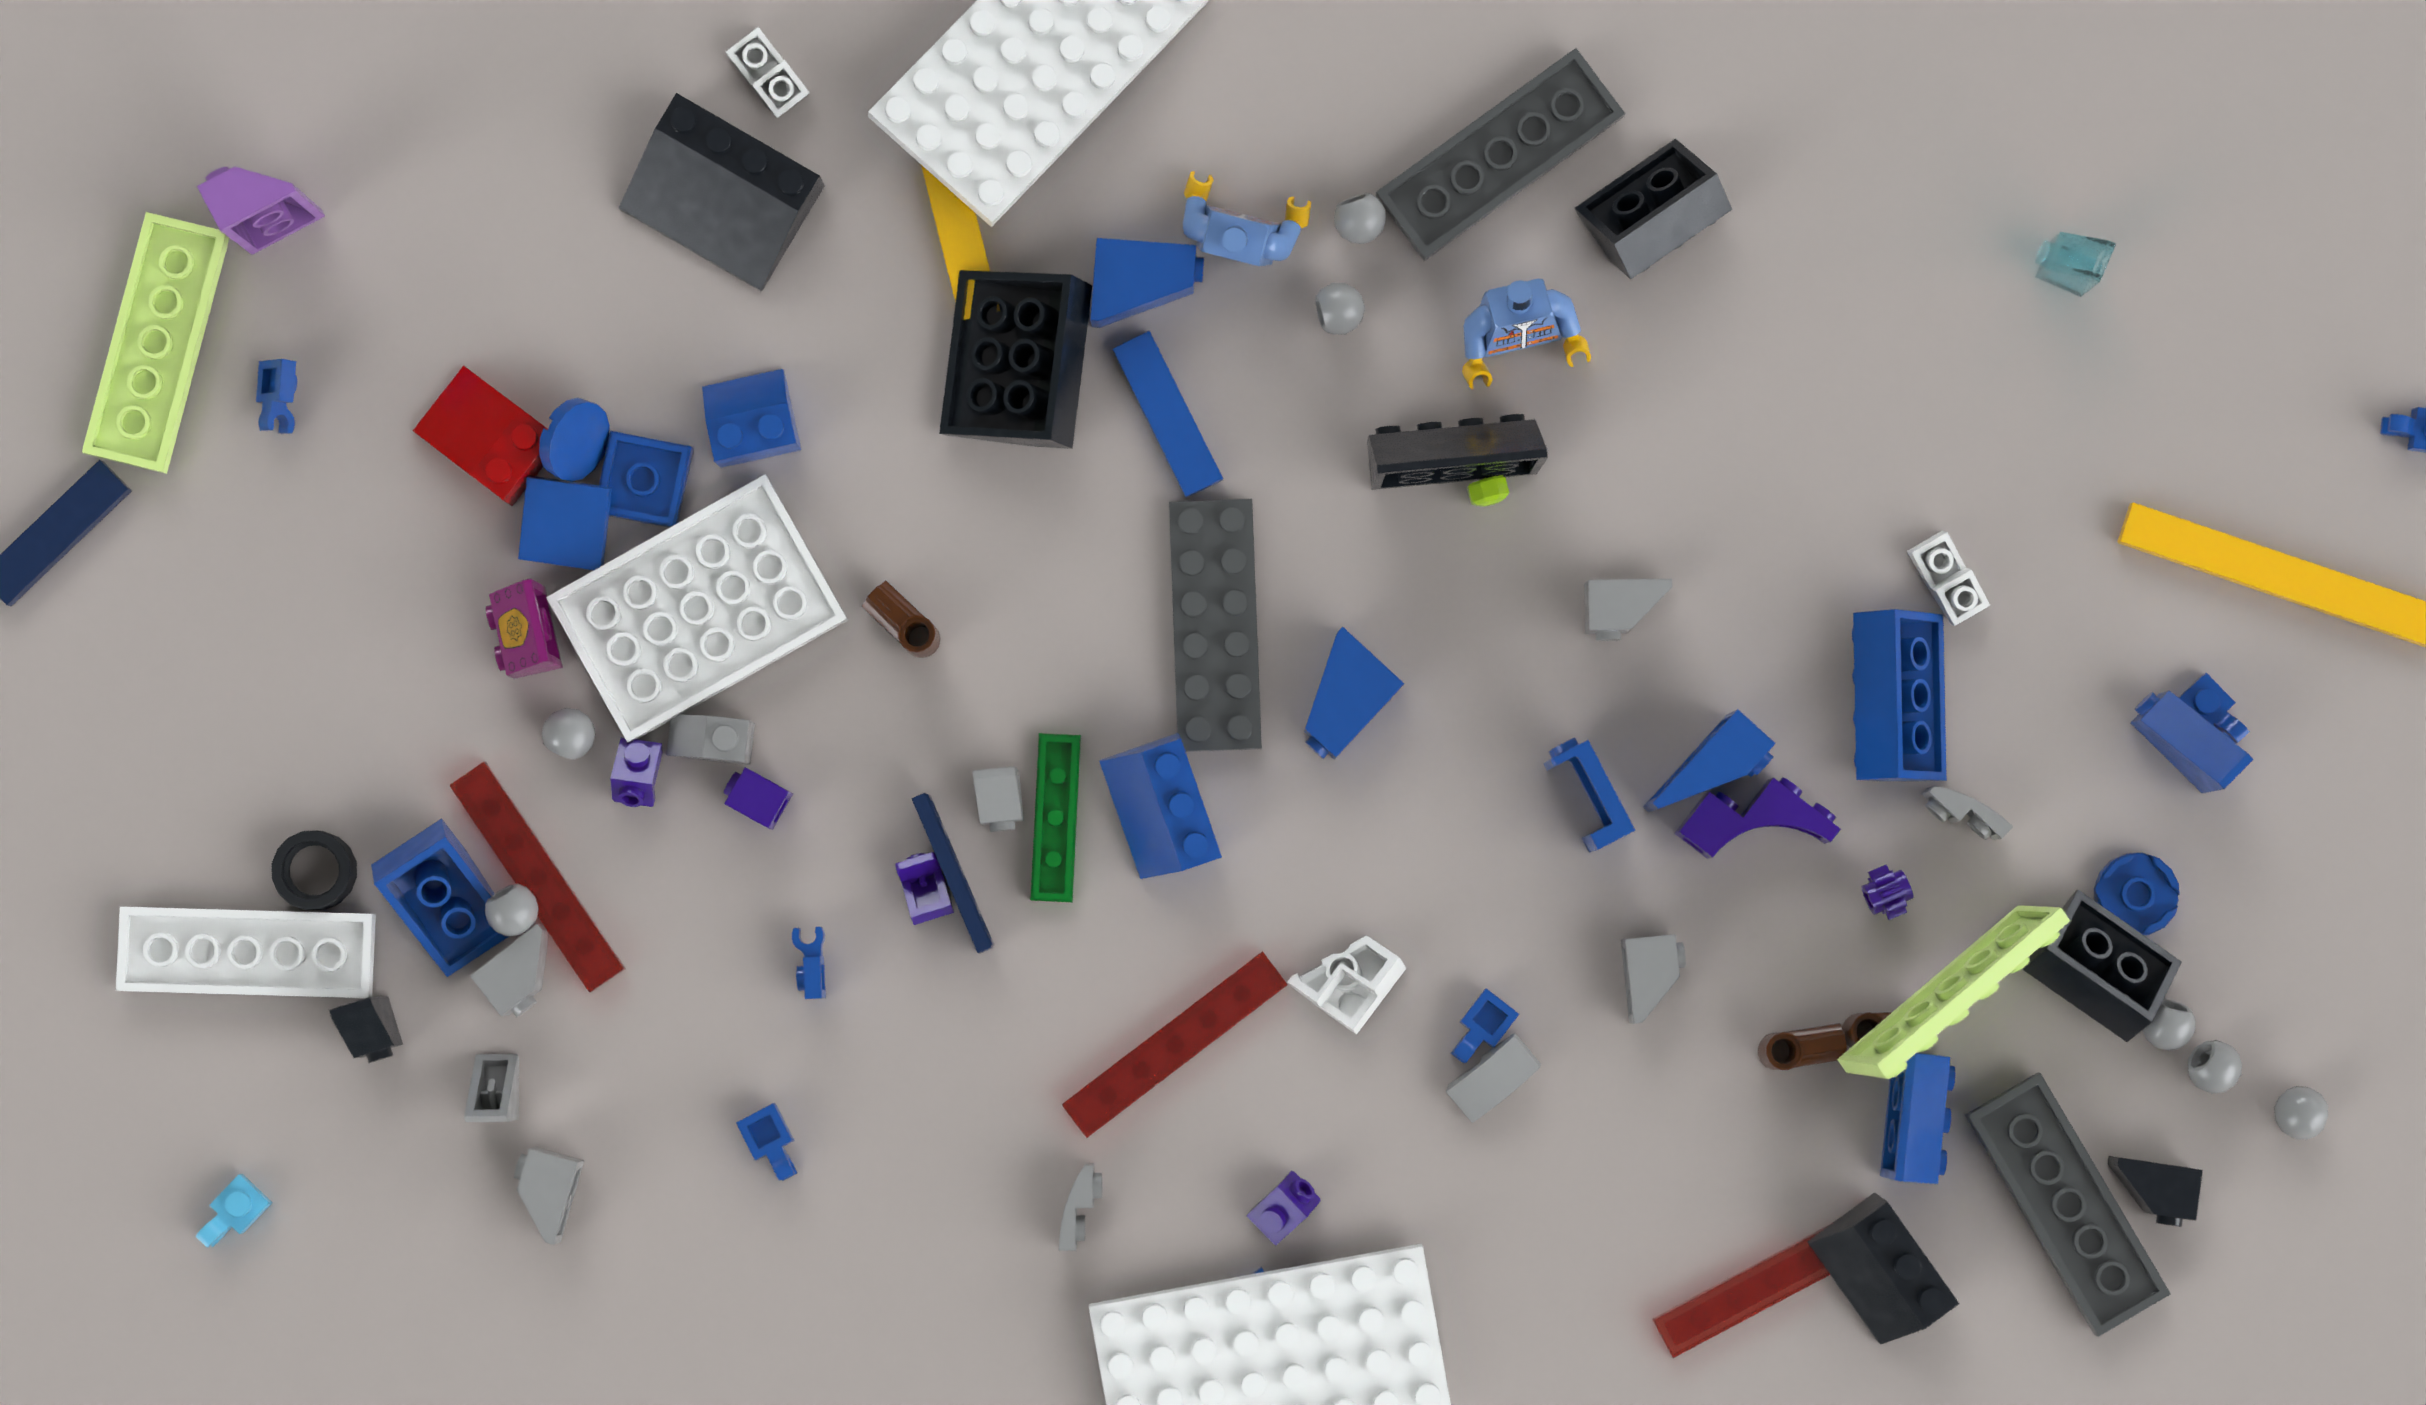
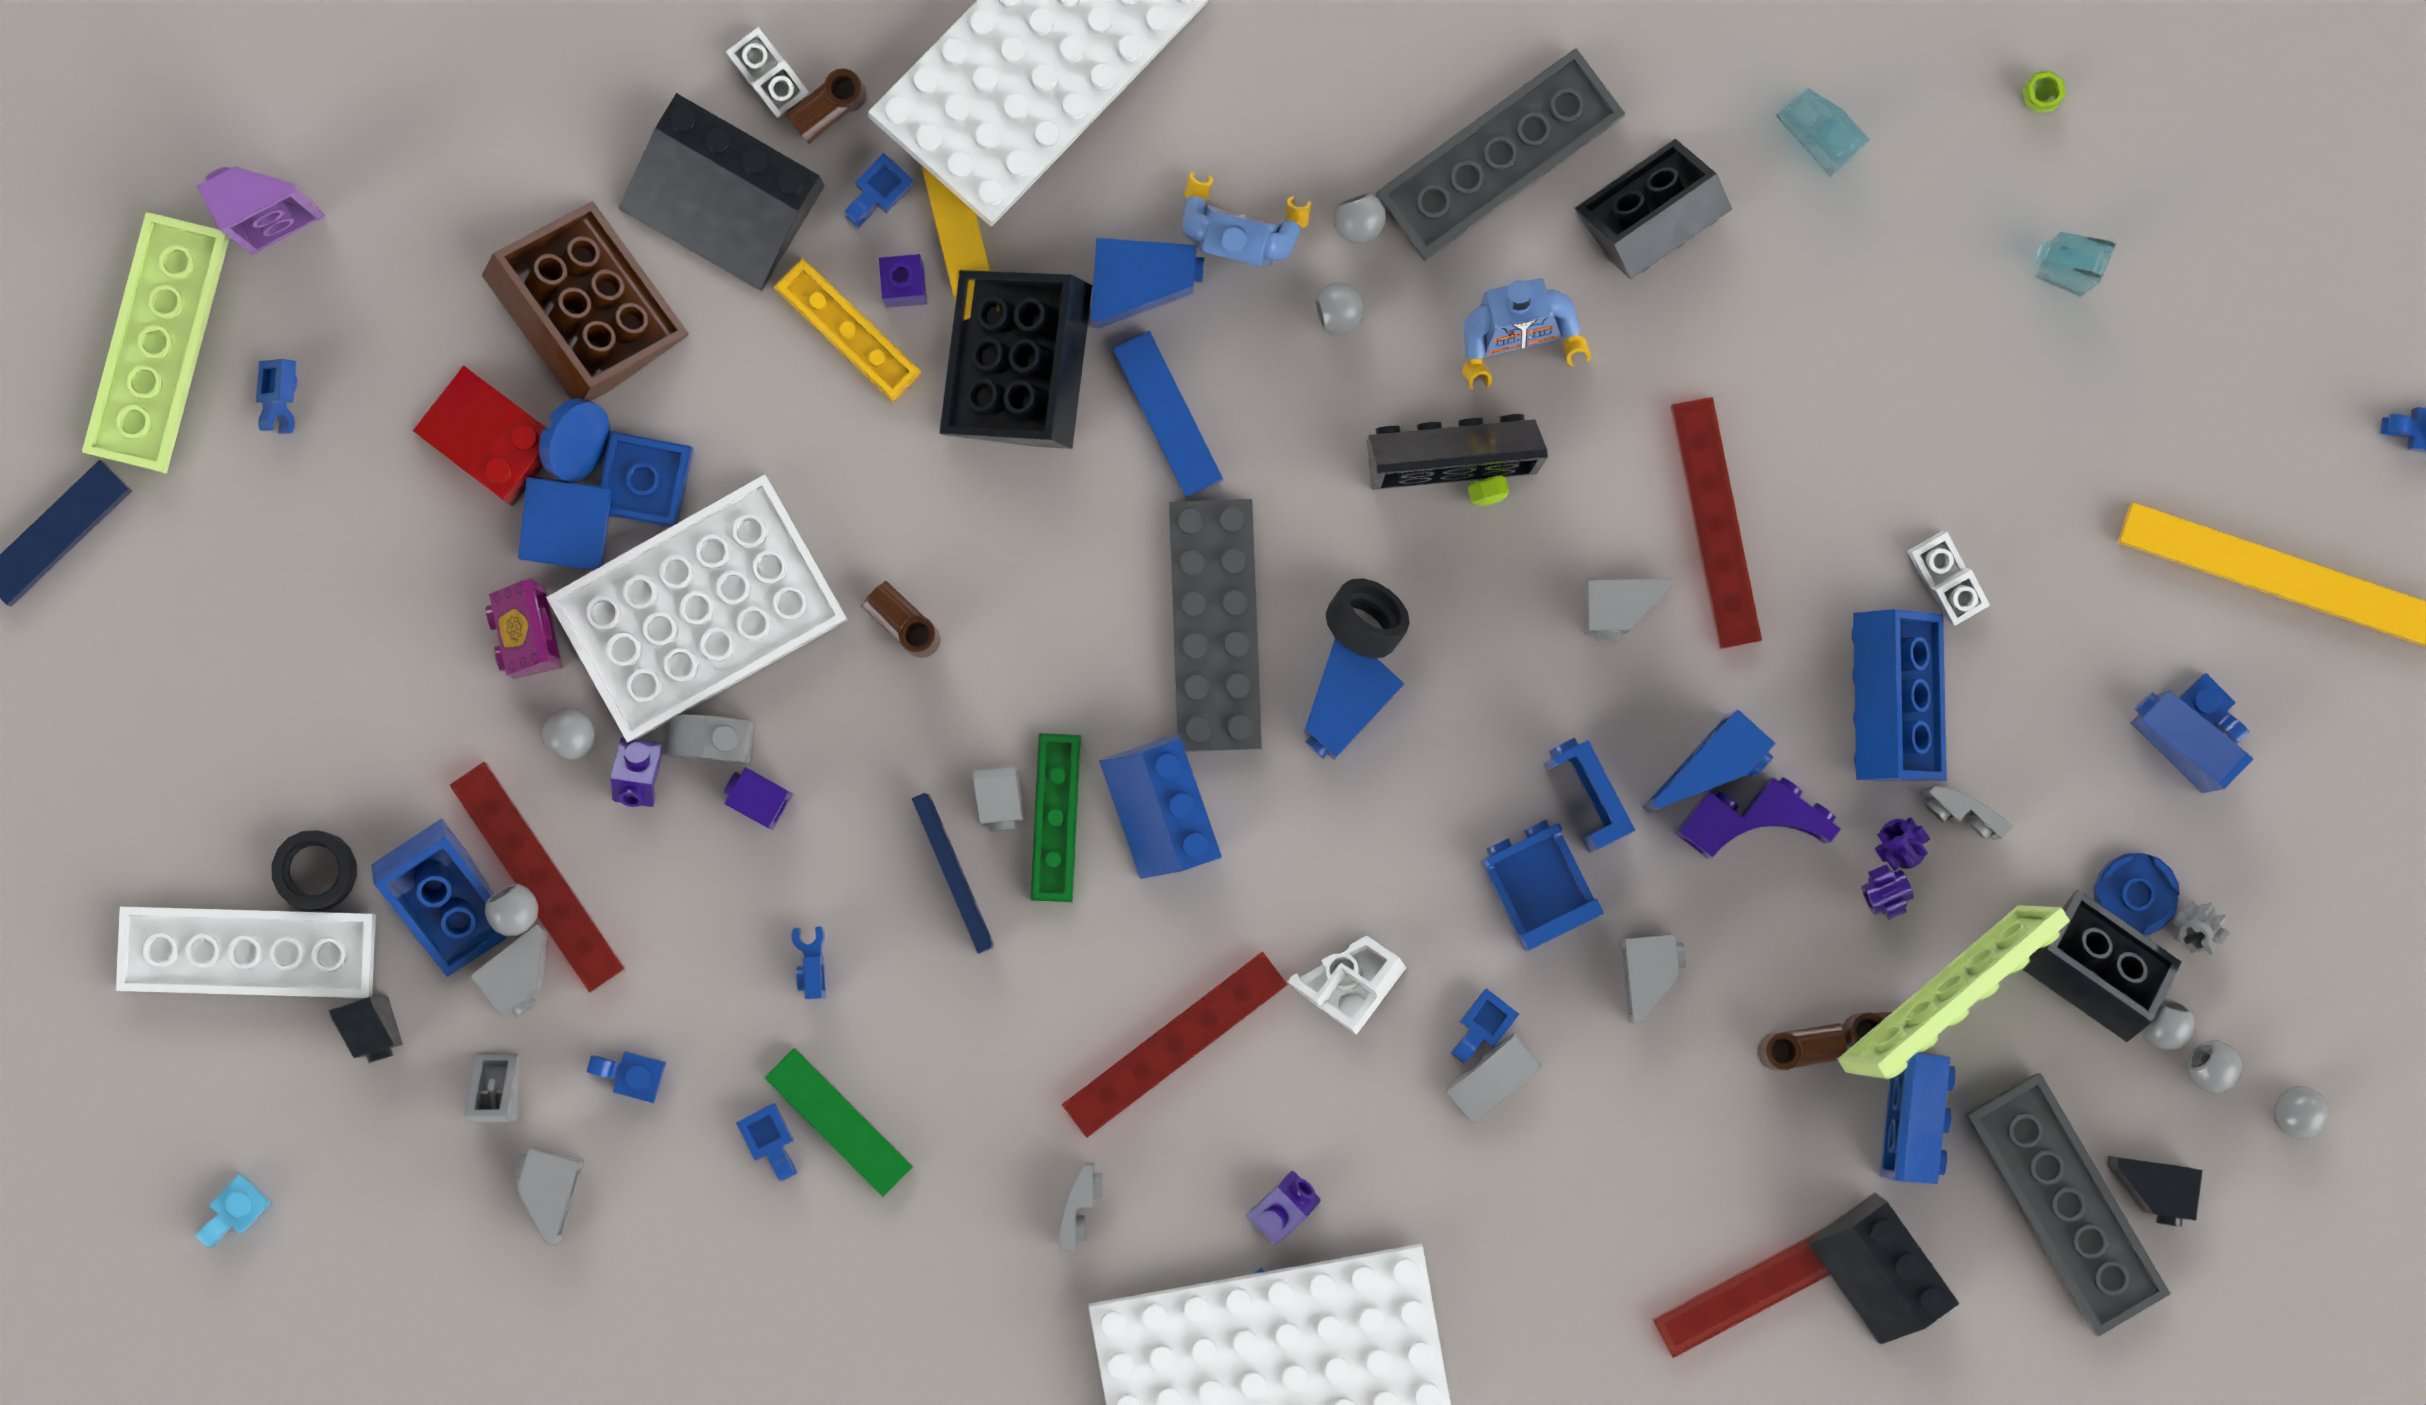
(583, 302): none -> reddish brown slope
(634, 1076): none -> blue plate
(750, 418): blue slope -> none
(822, 107): none -> reddish brown piece
(839, 1122): none -> green tile
(848, 330): none -> yellow tile
(881, 186): none -> blue plate
(902, 280): none -> dark purple brick
(924, 887): dark purple bracket -> none
(1354, 631): none -> black tyre
(1540, 885): none -> blue panel
(1716, 523): none -> clear red tile
(1823, 130): none -> clear light blue slope
(1902, 843): none -> dark purple gear
(2044, 91): none -> lime tile
(2201, 927): none -> light grey gear

